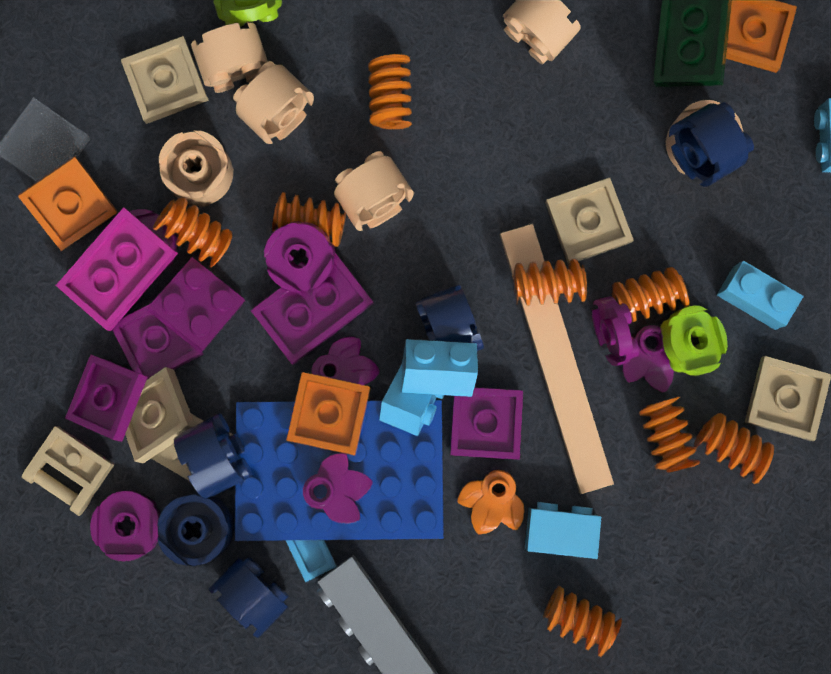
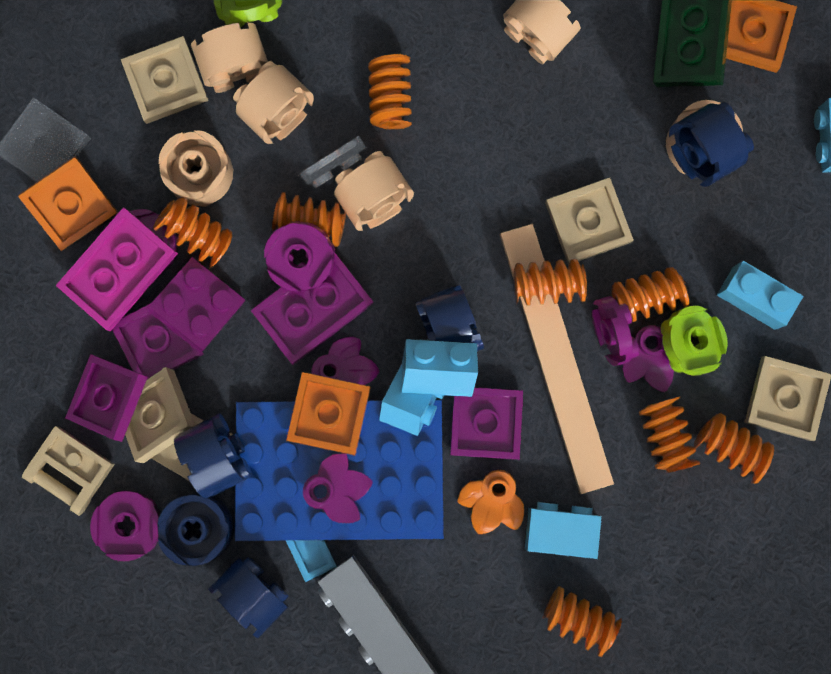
(344, 156): none -> clear plate

